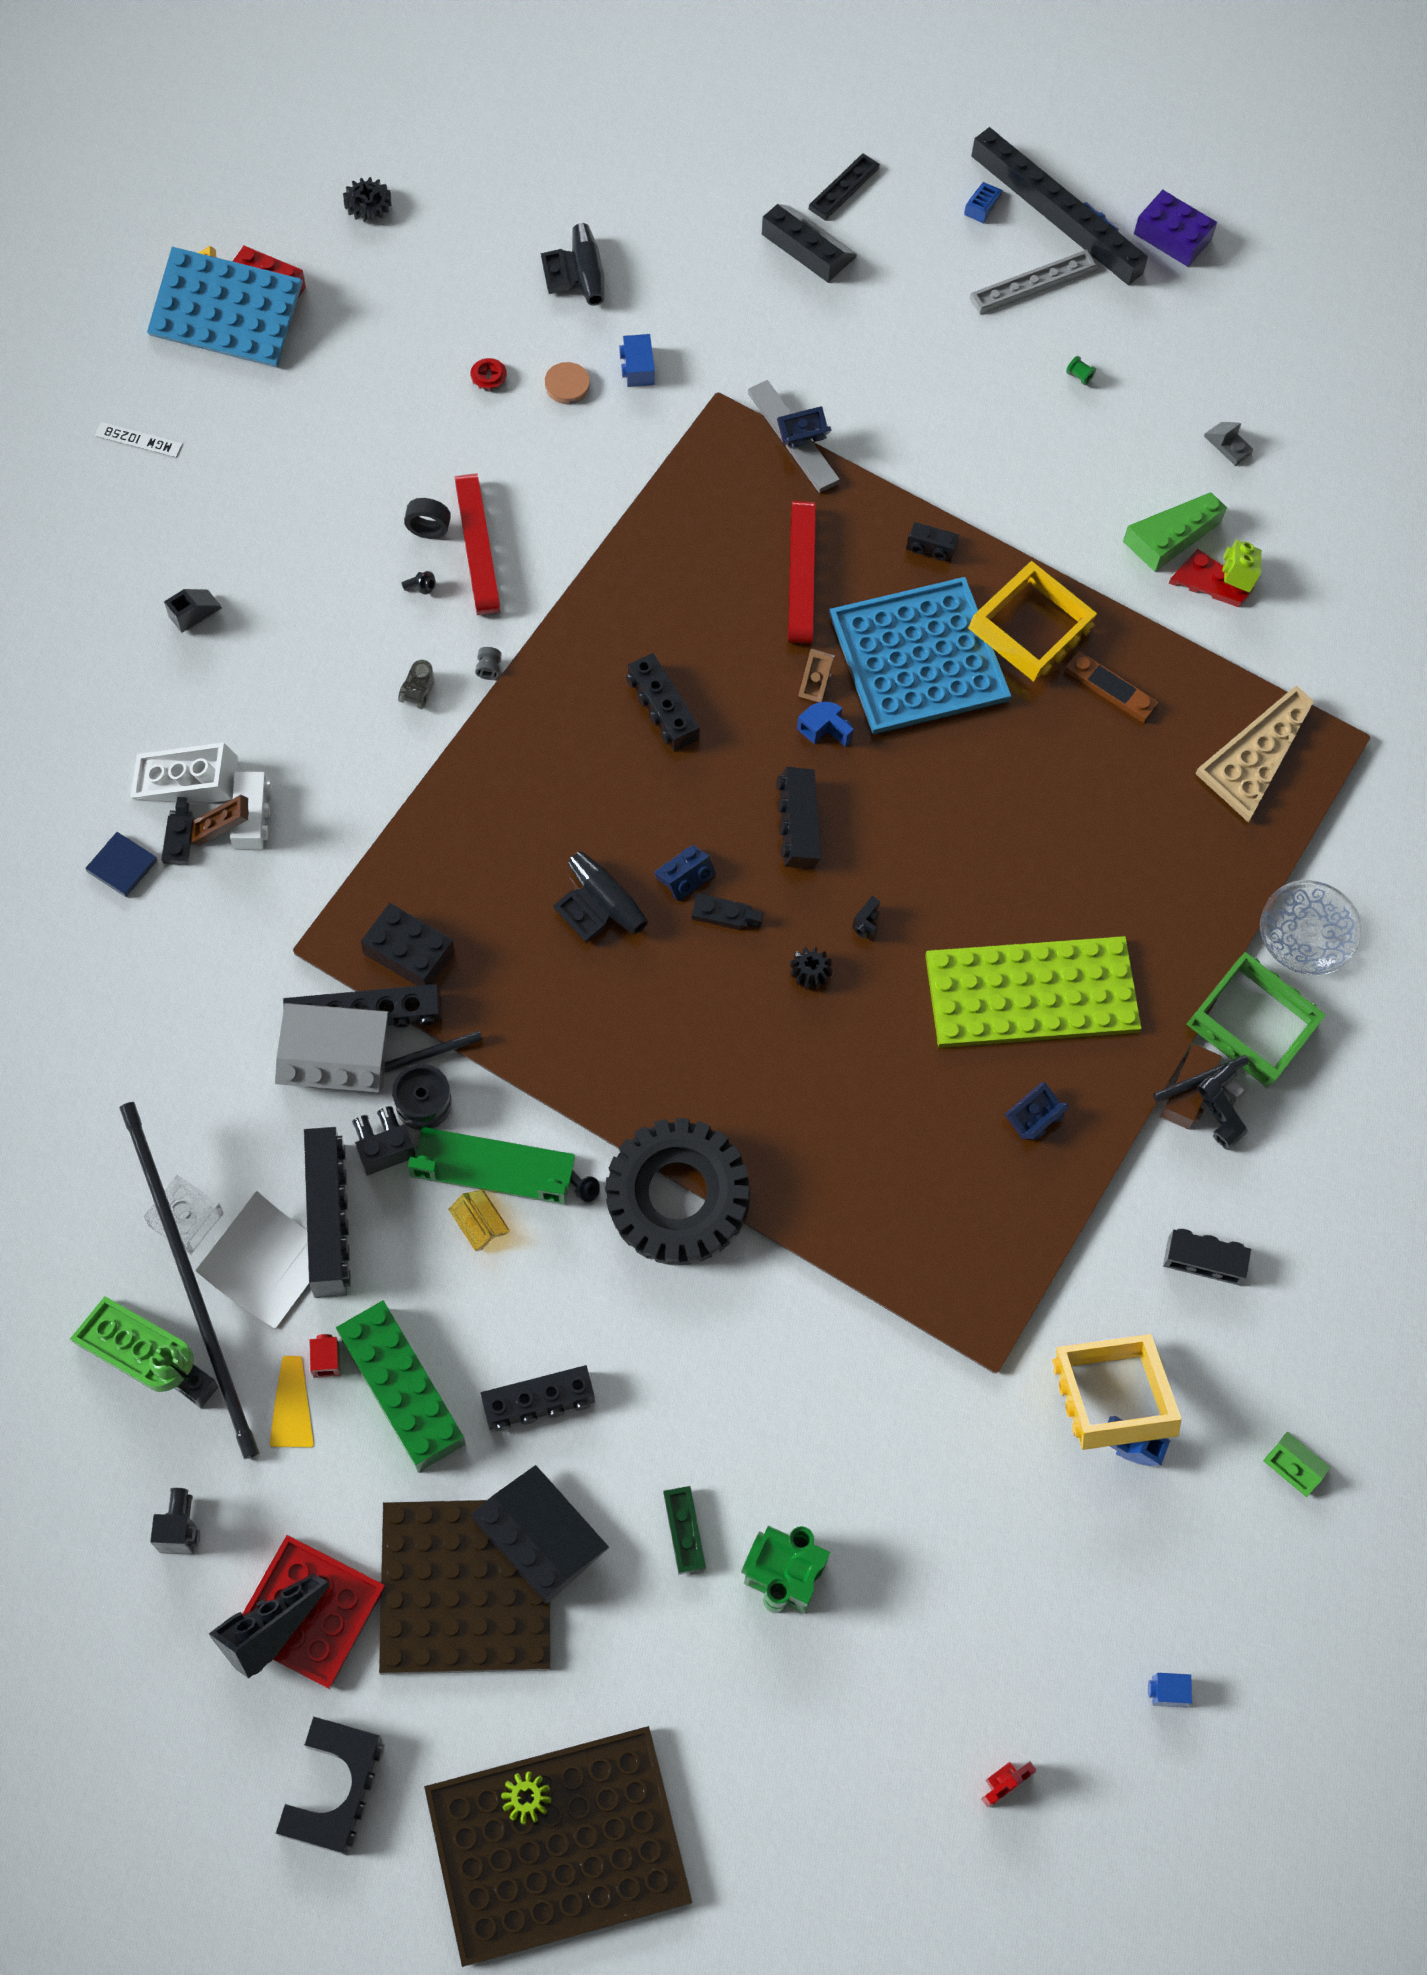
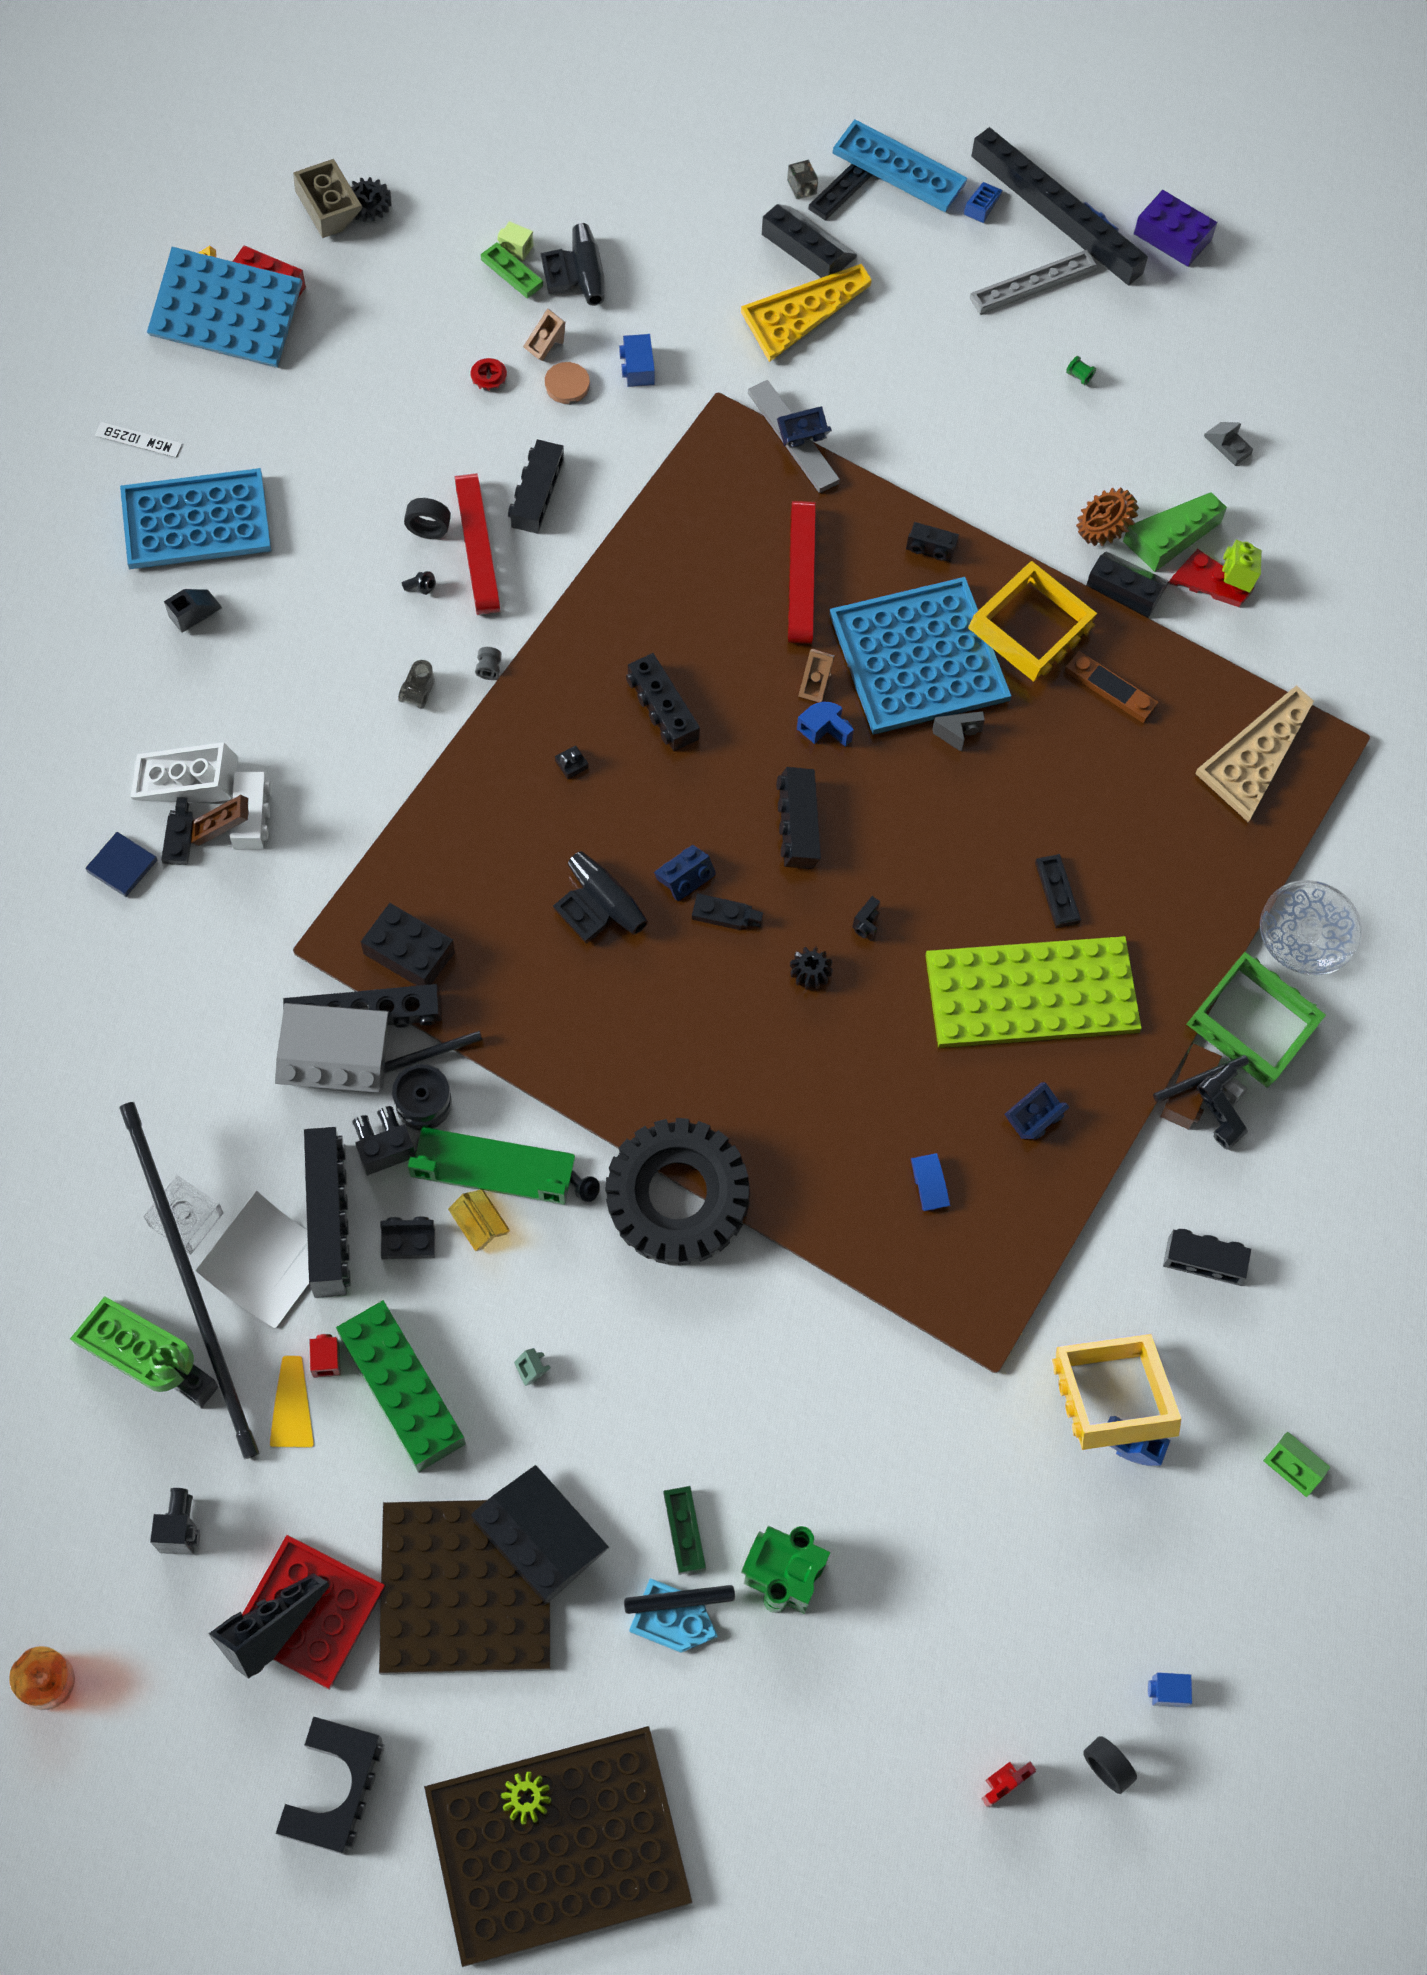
(30, 1668): none -> clear orange brick
(195, 518): none -> dark azure plate
(326, 197): none -> dark tan slope
(407, 1238): none -> black bracket
(512, 270): none -> bright green plate
(516, 240): none -> yellowish green brick
(530, 1366): none -> sand green tile
(536, 486): none -> black brick
(538, 1398): black brick -> none
(546, 333): none -> medium nougat slope
(571, 762): none -> black tile
(673, 1628): none -> medium azure tile
(679, 1599): none -> black axle
(792, 314): none -> yellow wing
(802, 179): none -> clear smoke brick
(899, 165): none -> dark azure plate
(930, 1182): none -> blue slope
(954, 726): none -> dark grey slope
(1057, 891): none -> black tile
(1107, 516): none -> dark orange gear
(1110, 1764): none -> black tyre
(1127, 583): none -> black slope

